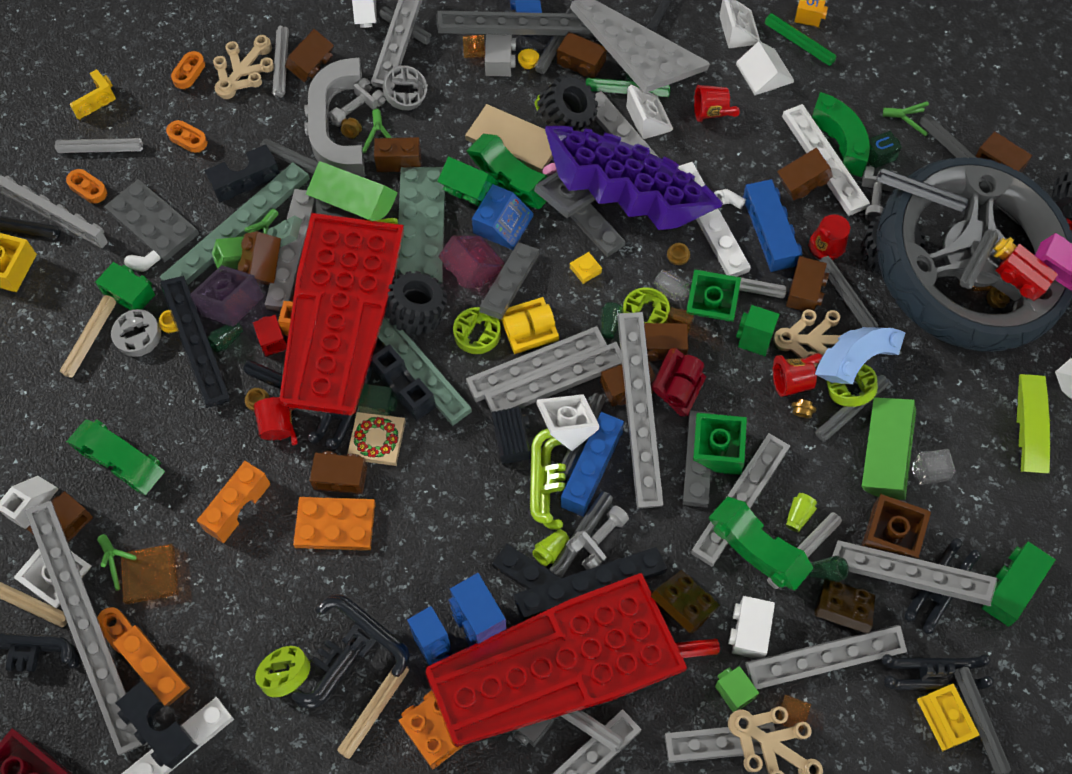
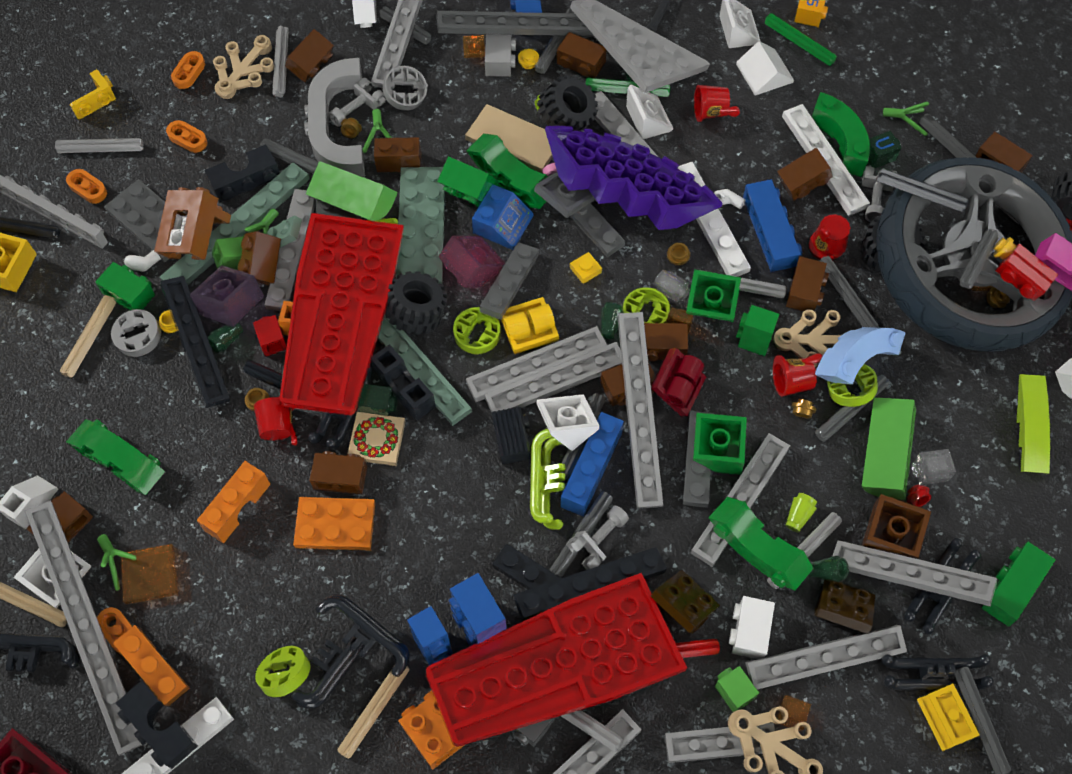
(188, 223): none -> dark orange brick
(550, 547): lime cone -> none
(918, 495): none -> red plate

